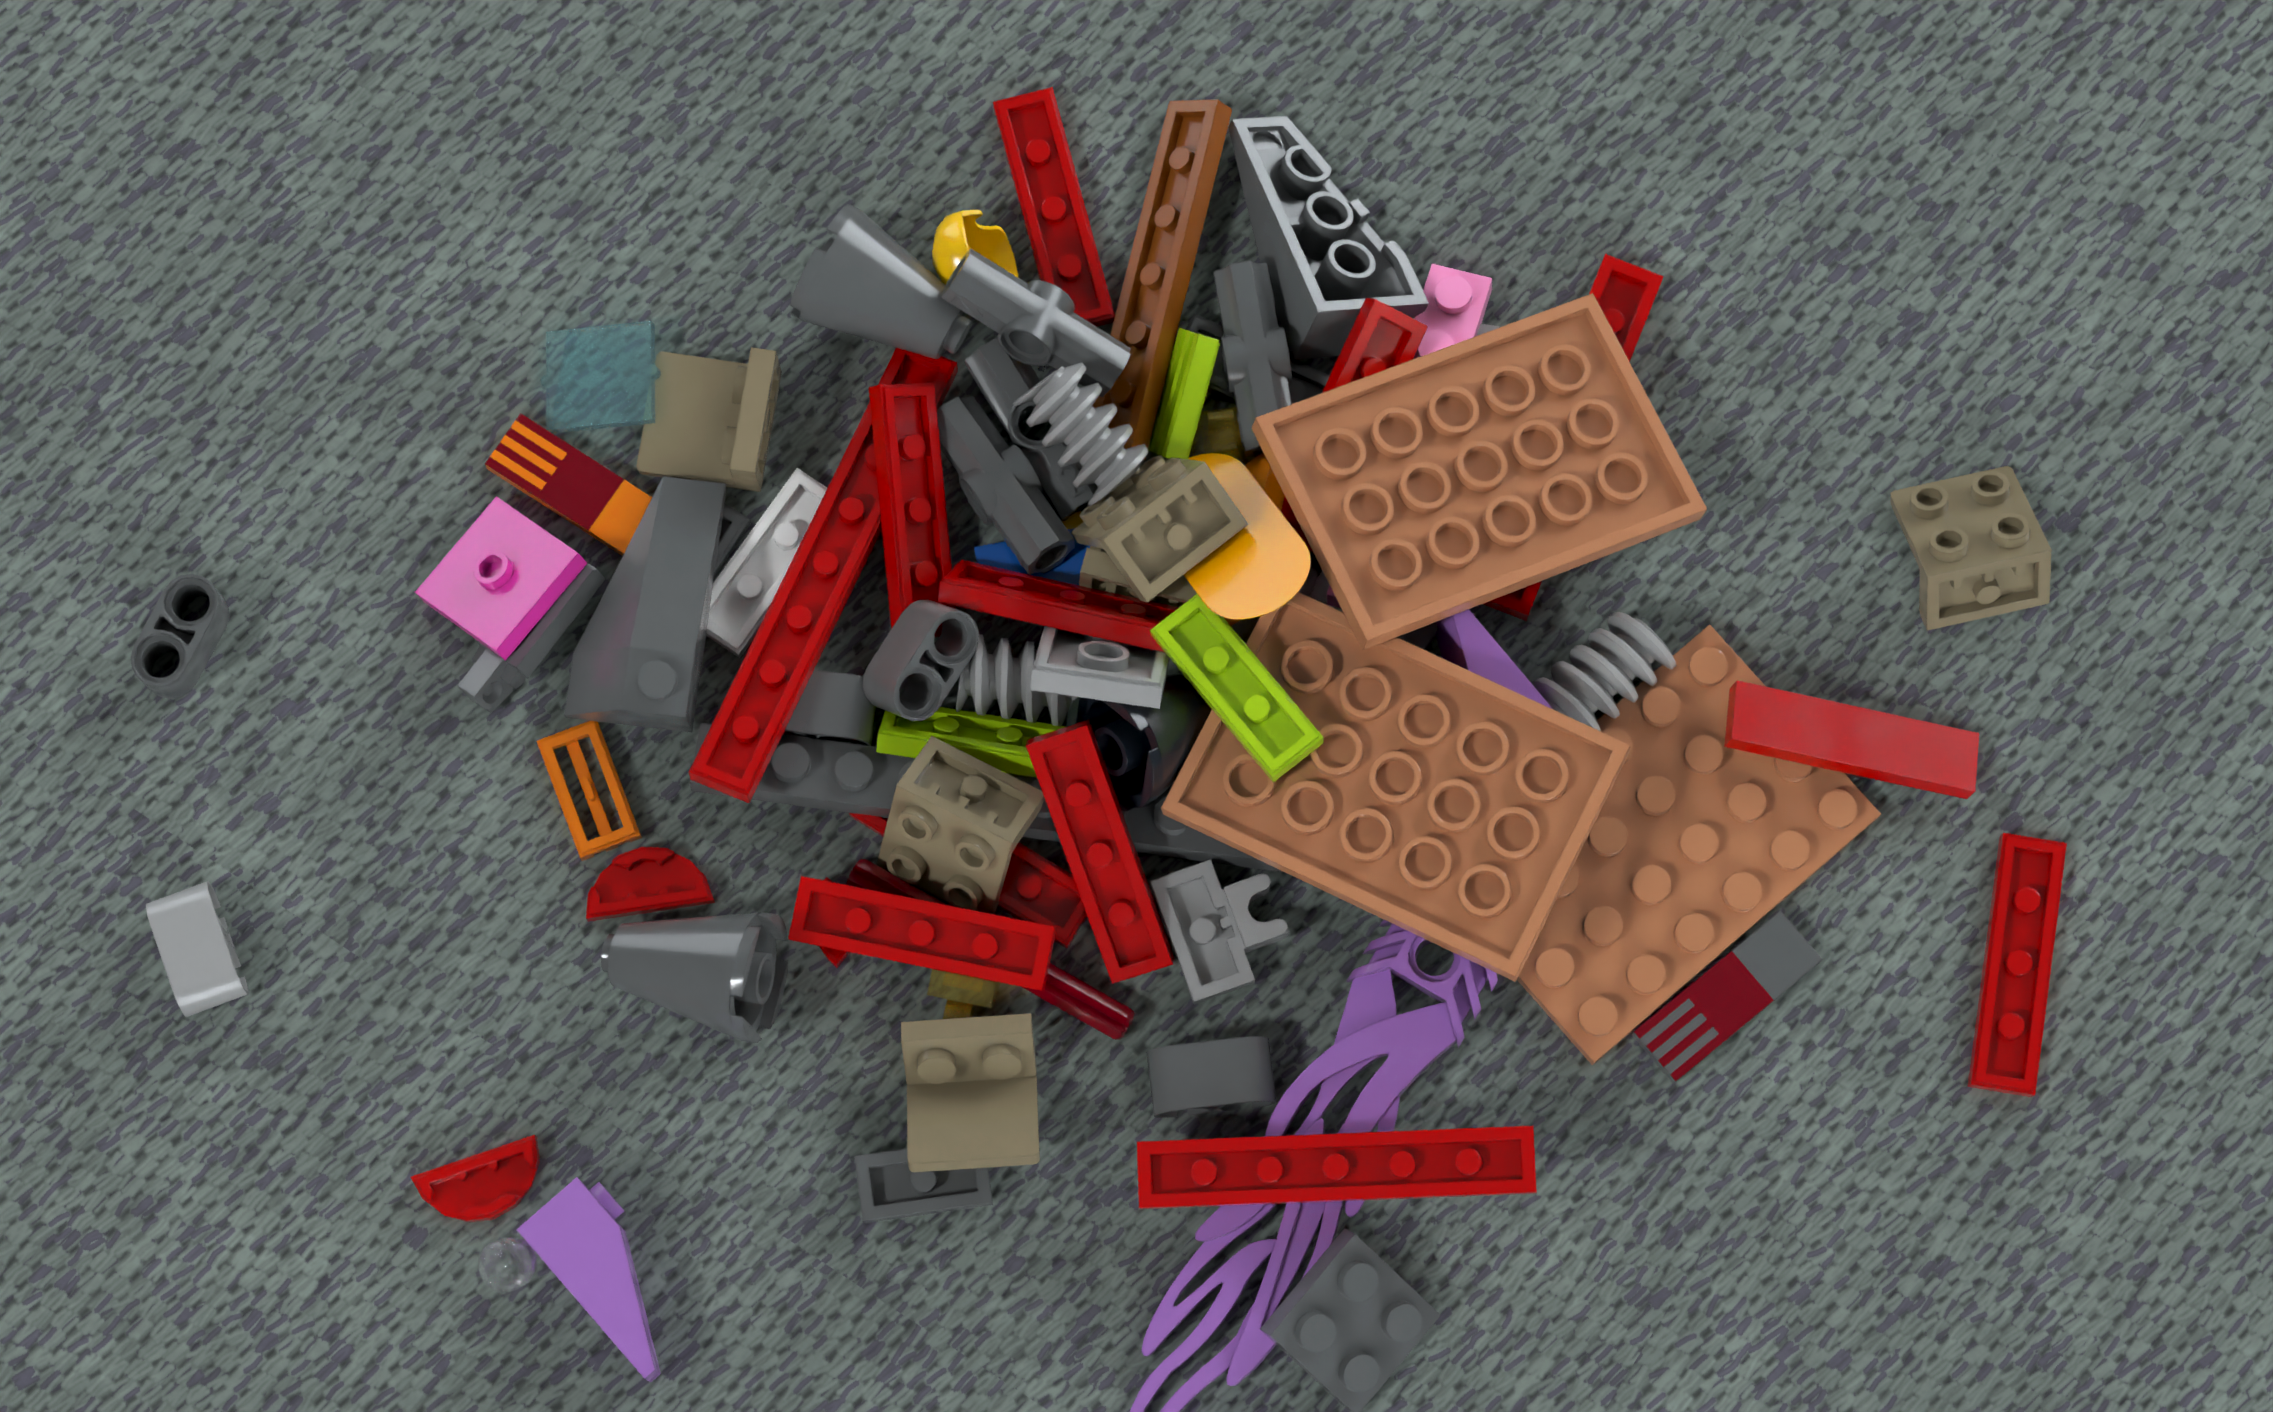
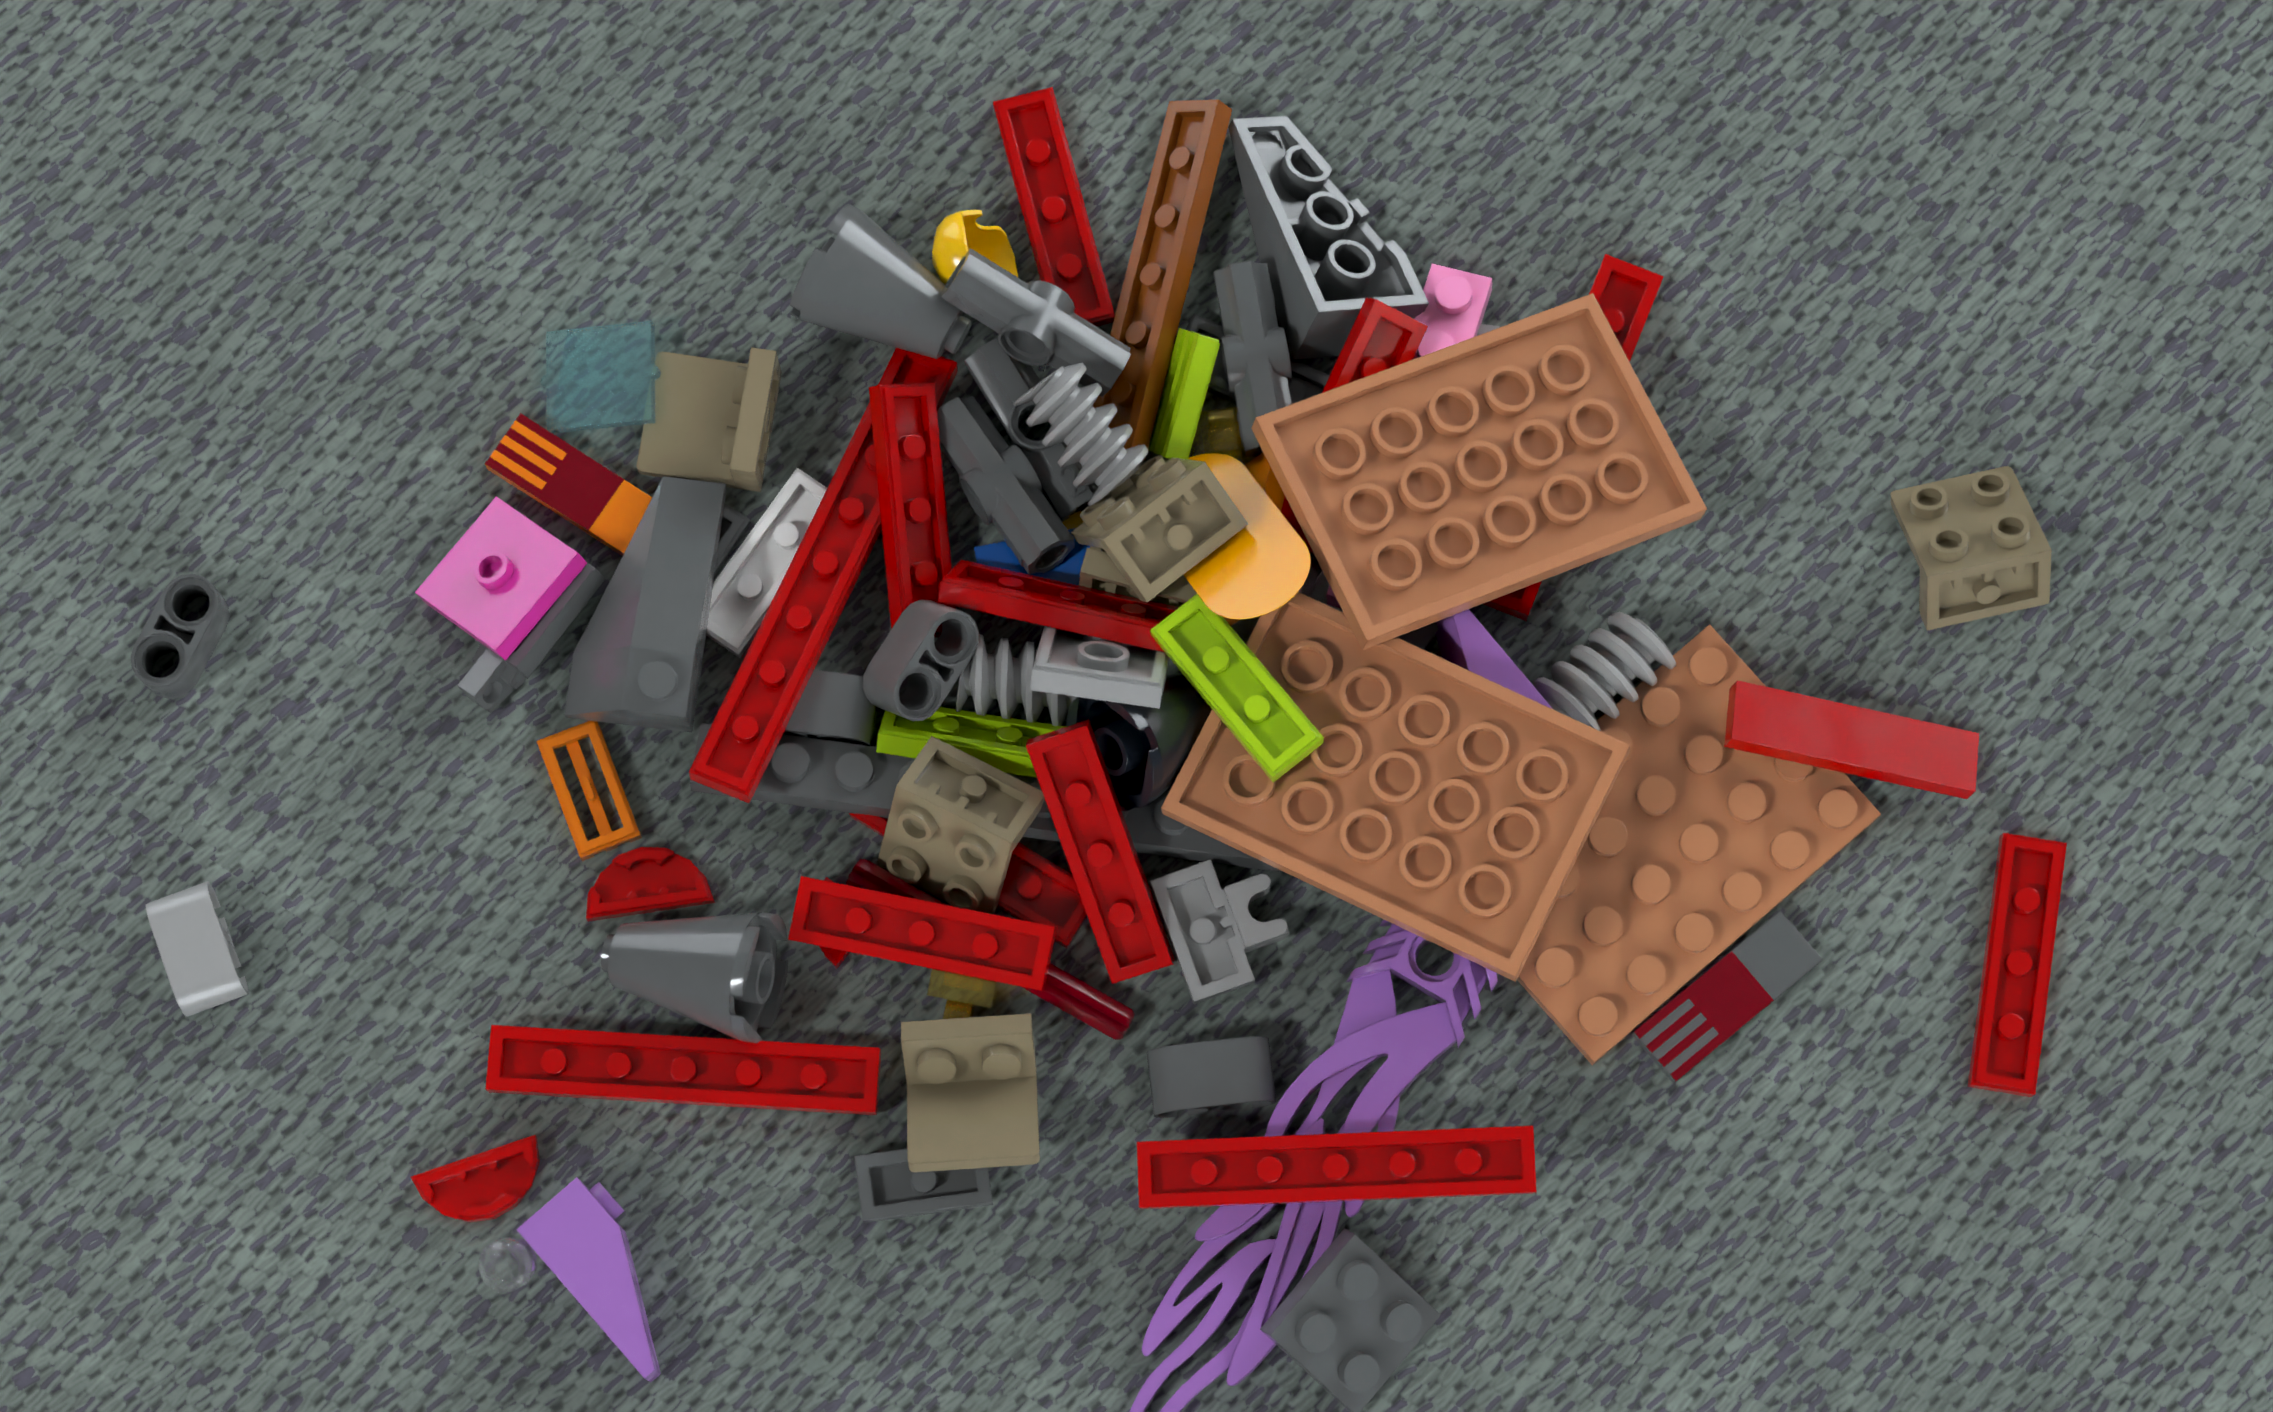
(683, 1070): none -> red plate

